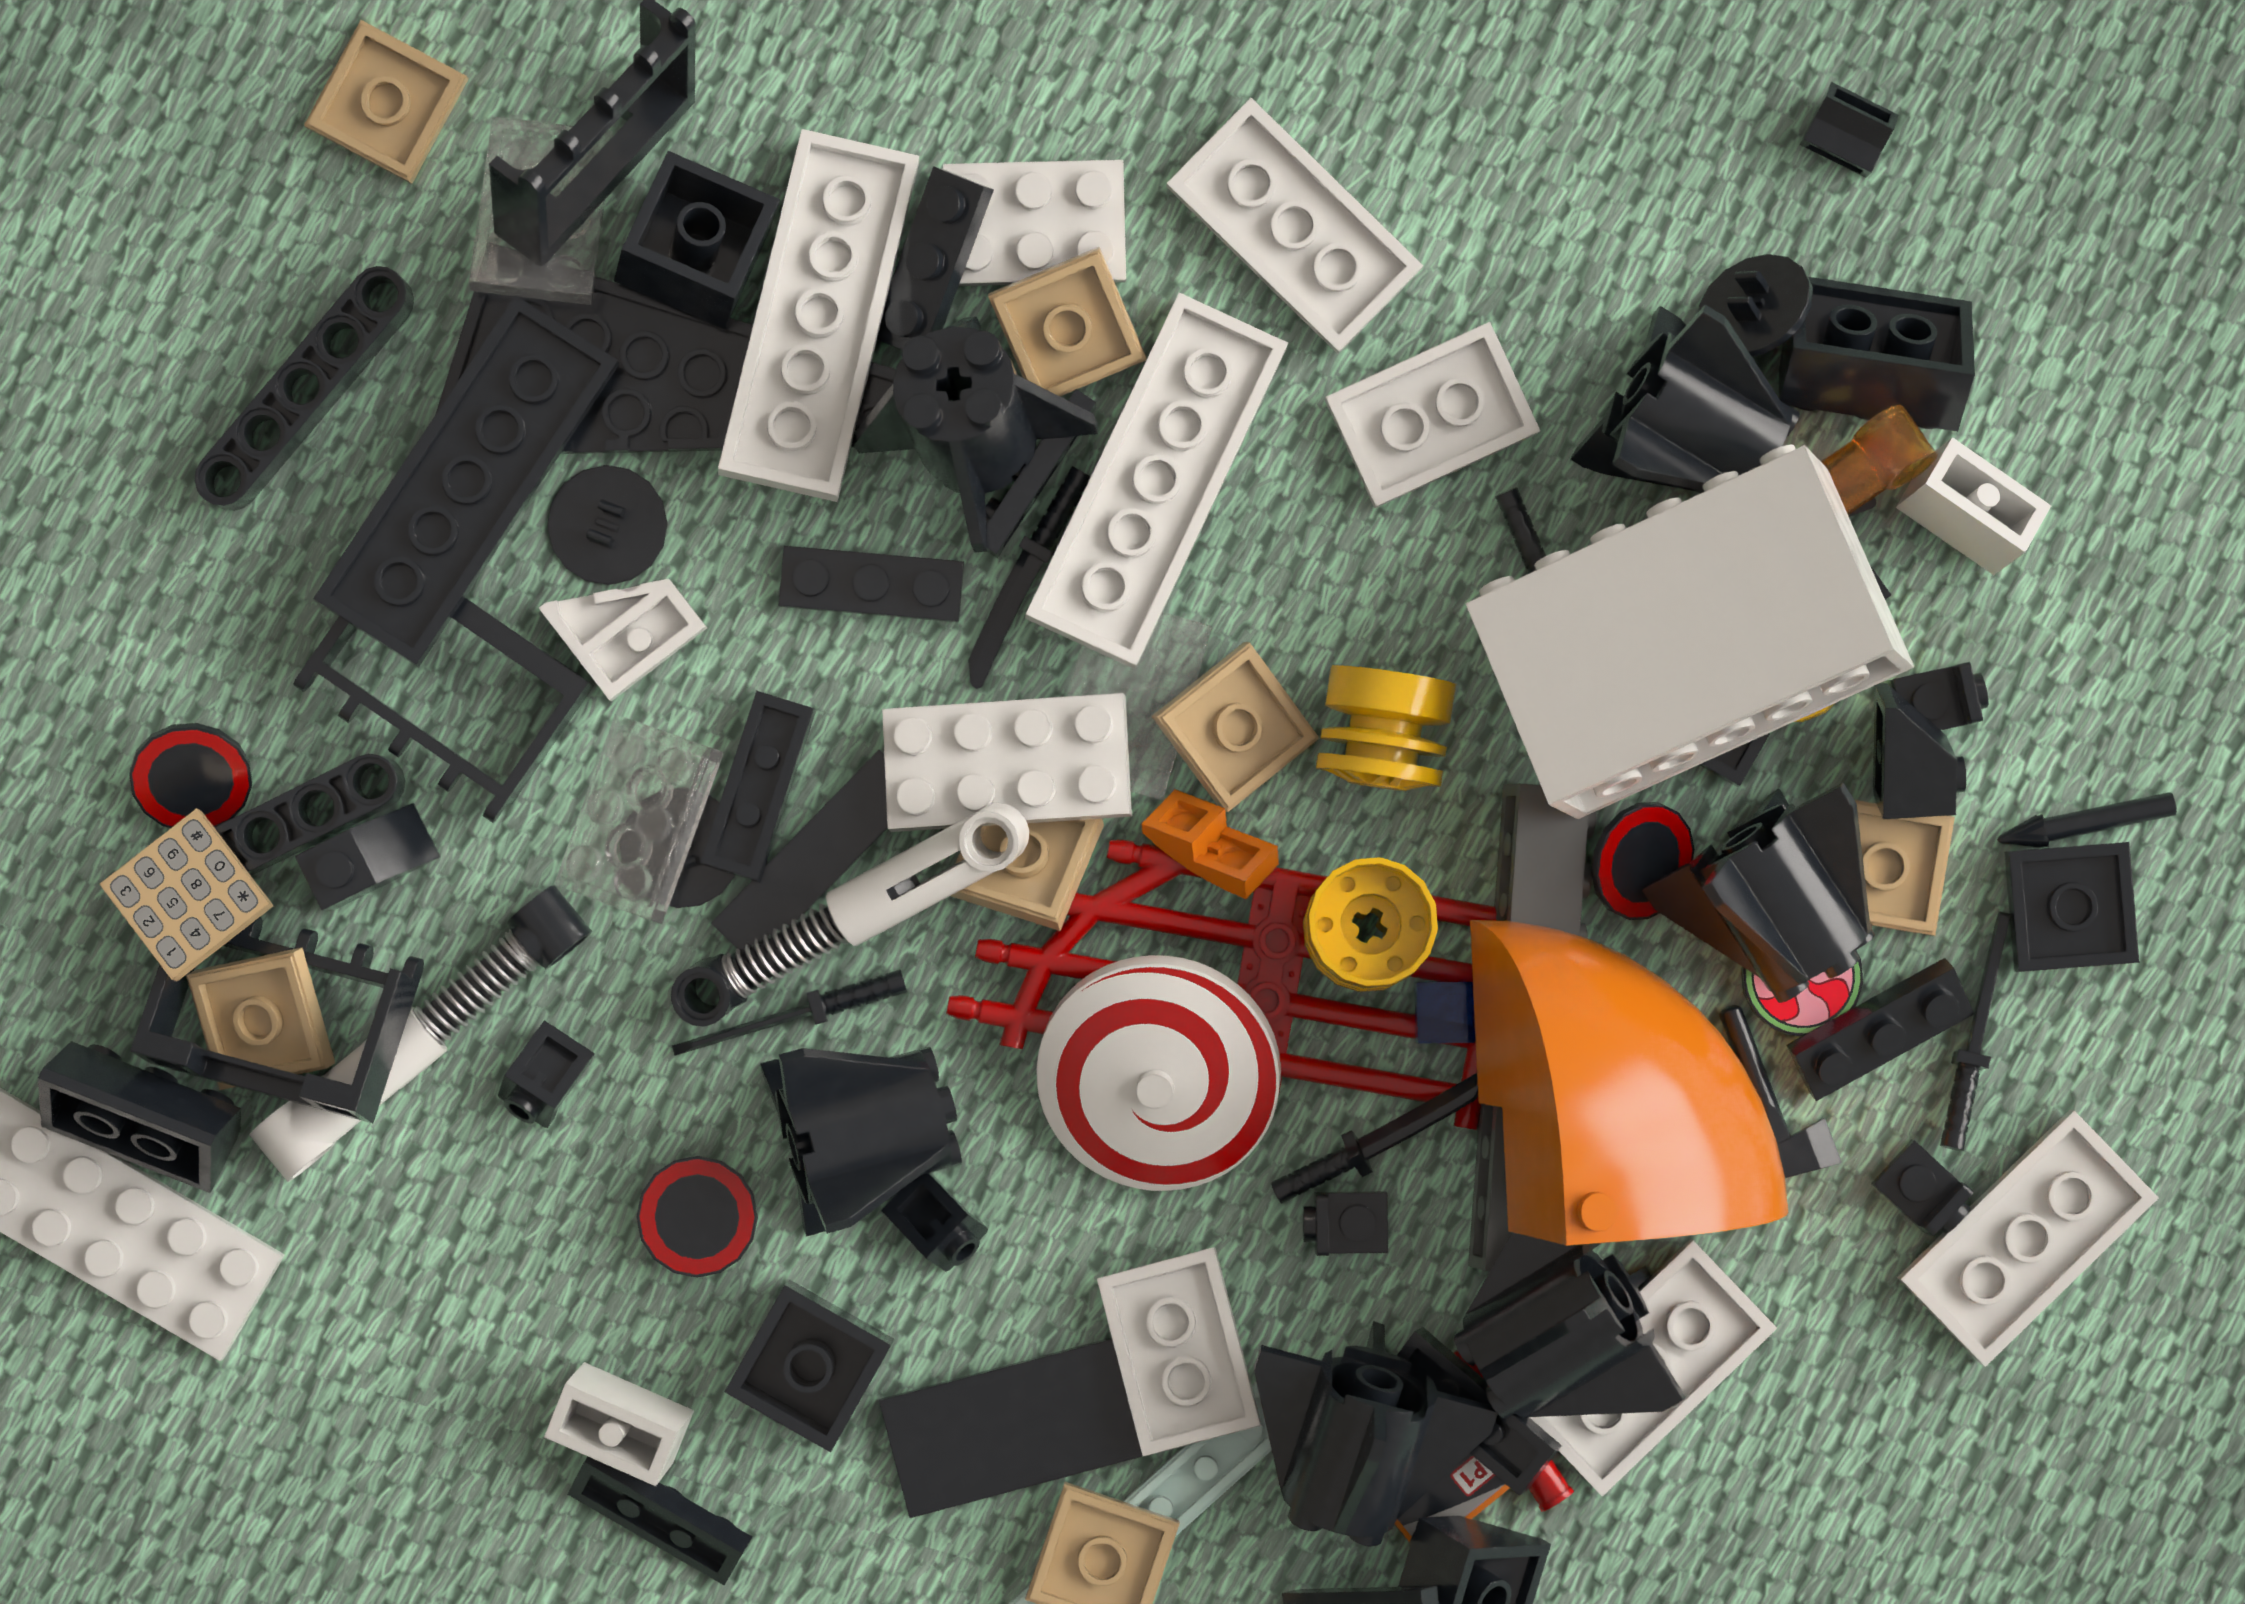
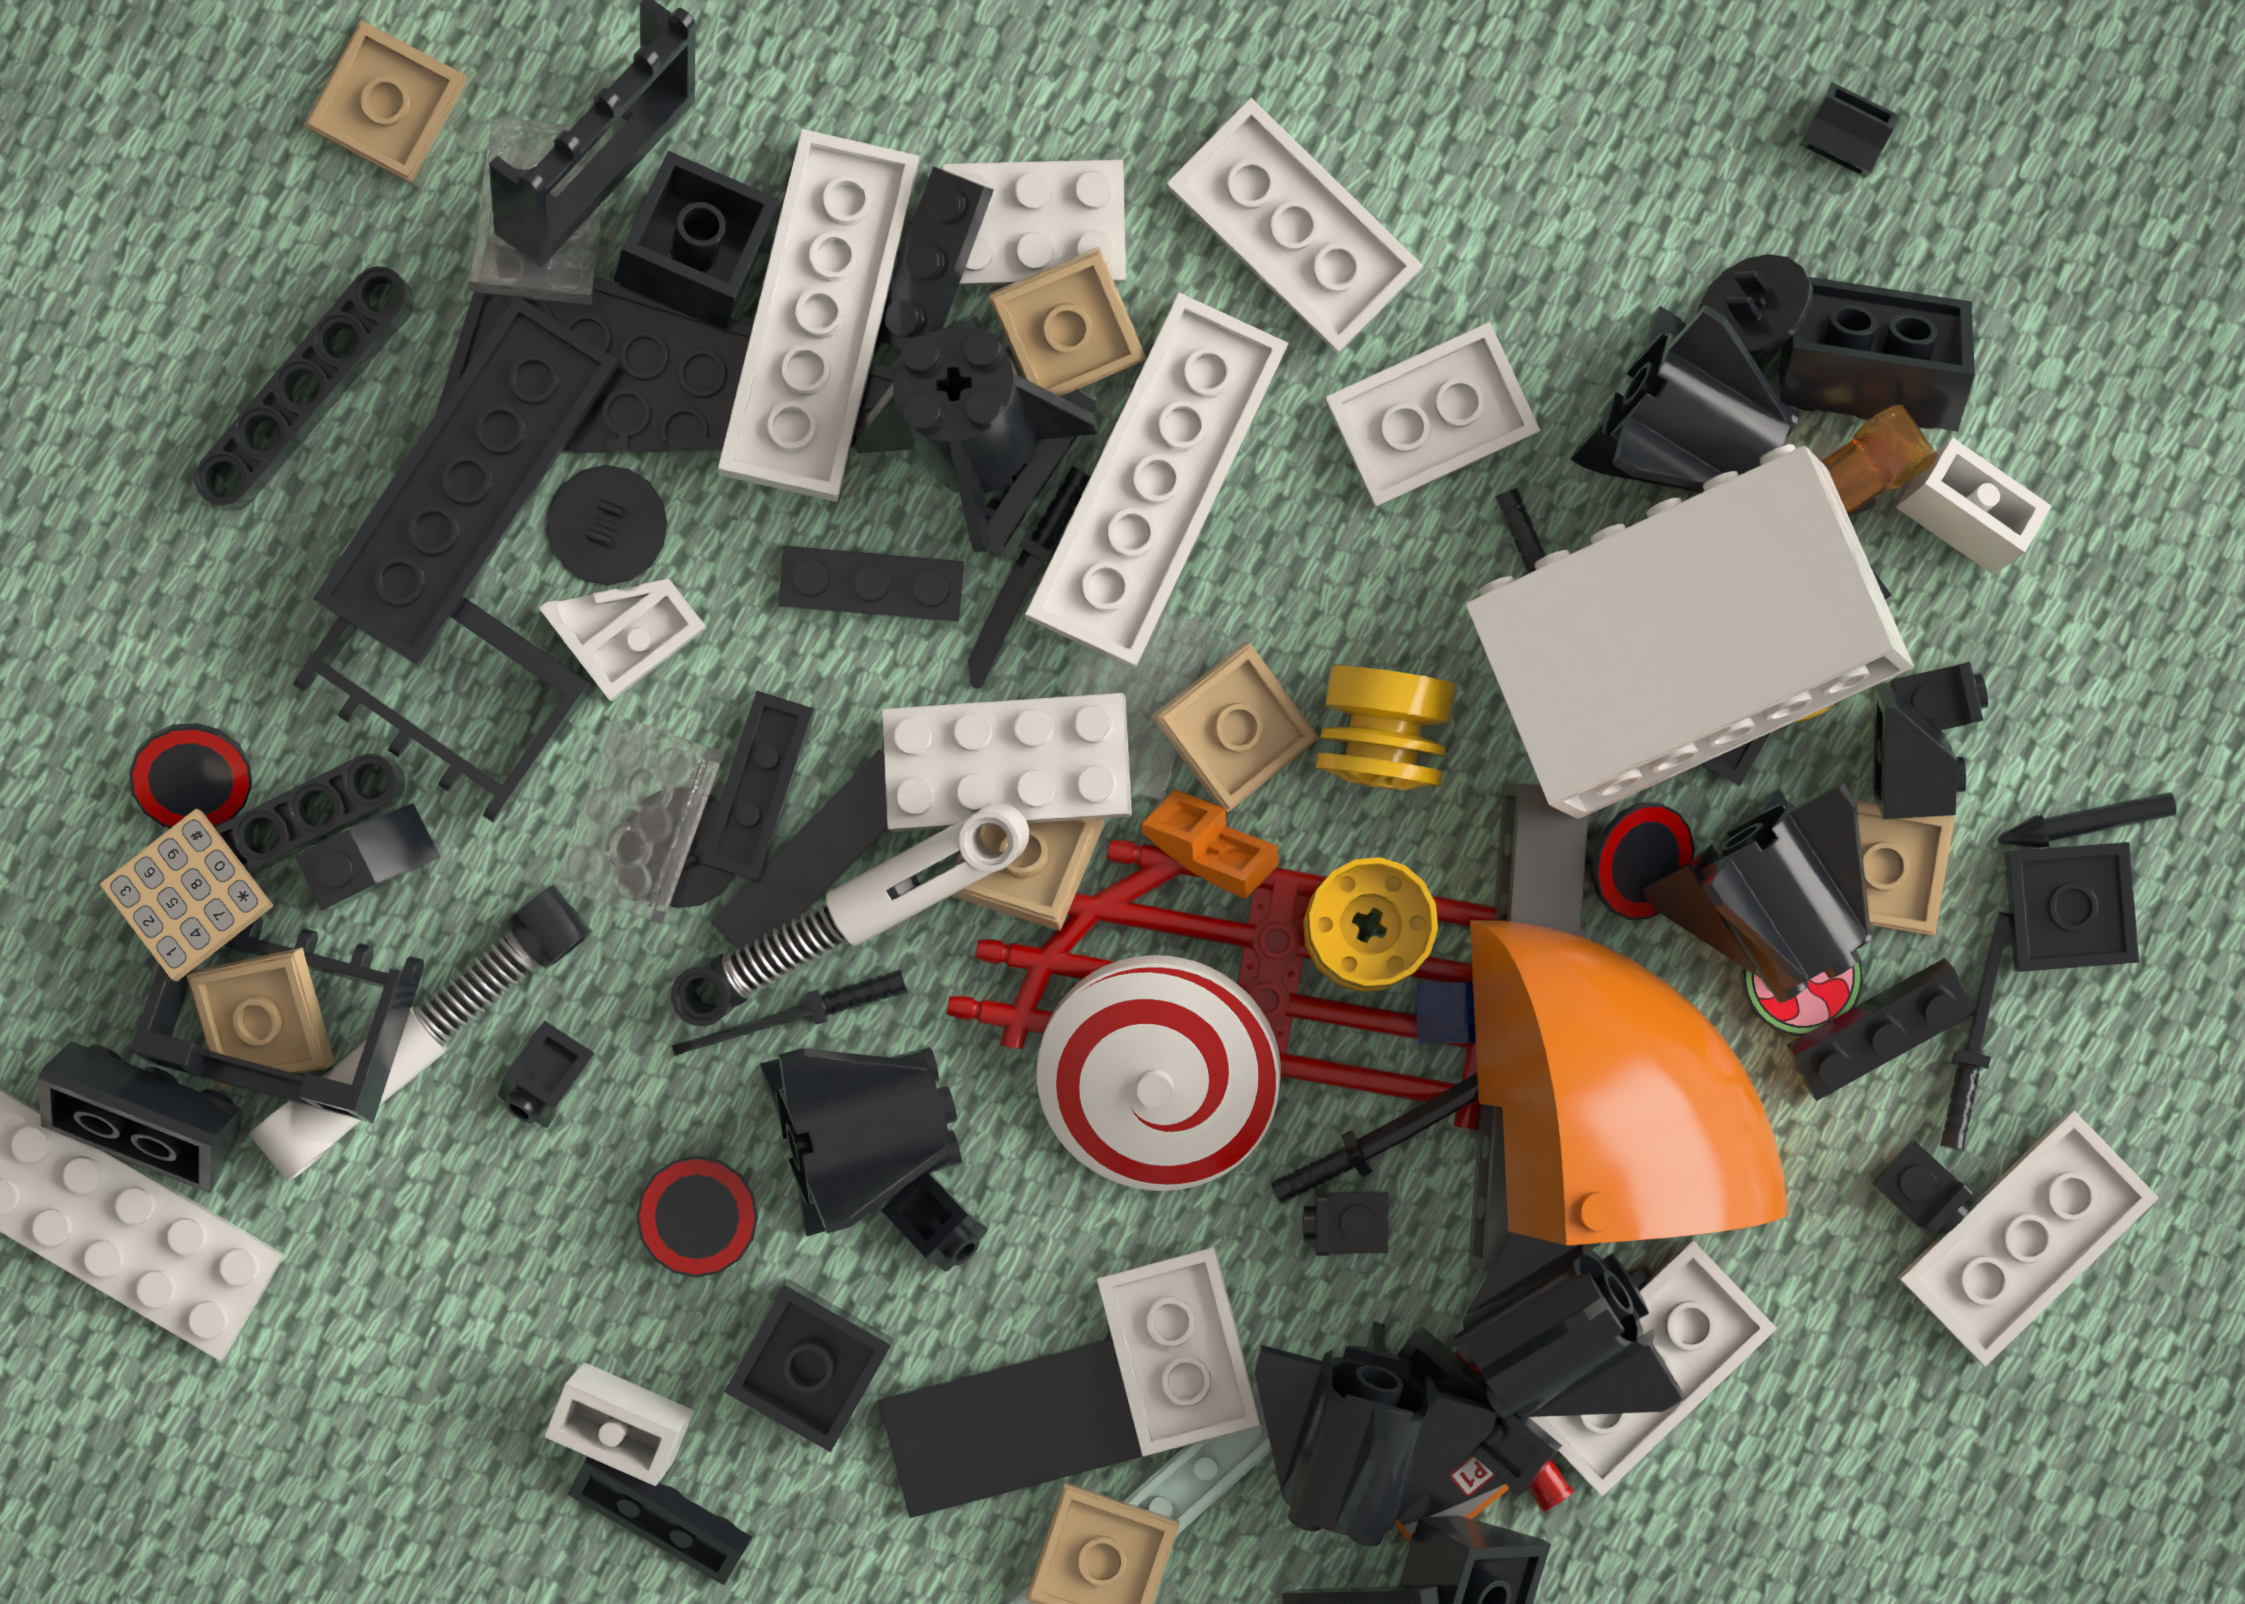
(1801, 1152): black piece -> none

